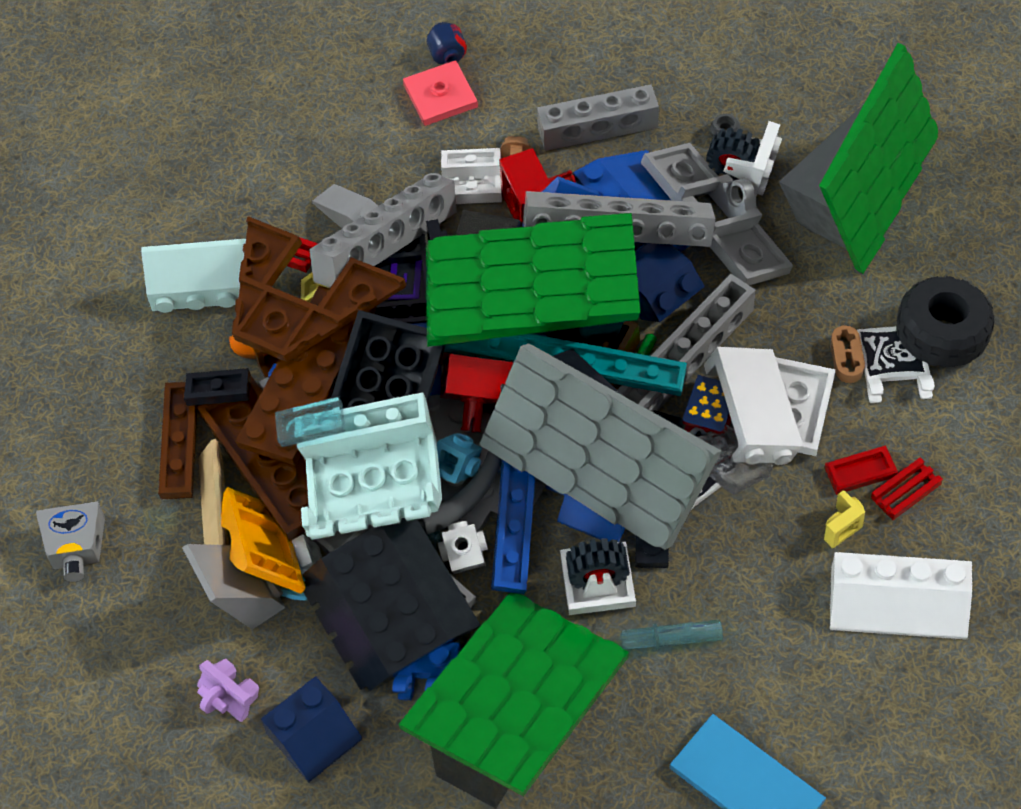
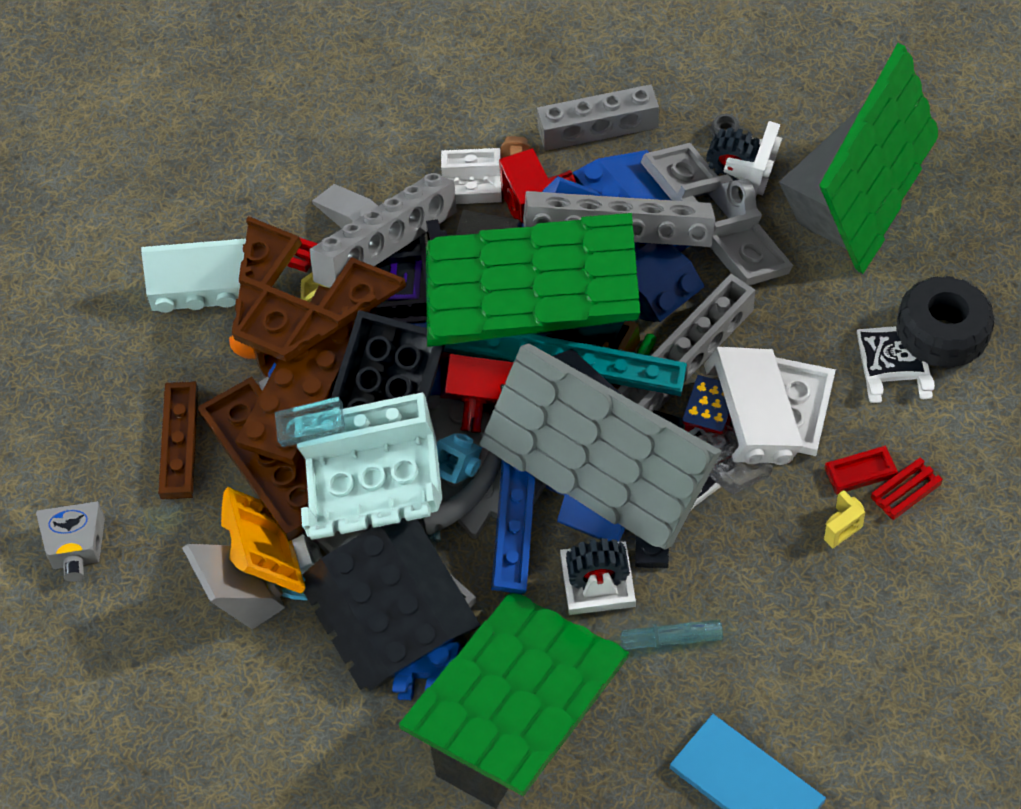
(212, 488): tan slope -> none
(217, 387): black plate -> none
(222, 692): lavender hips -> none
(311, 729): dark blue slope -> none
(440, 93): coral plate -> none
(446, 43): dark blue head -> none
(463, 559): white brick -> none
(854, 353): medium nougat beam -> none
(900, 595): white slope -> none

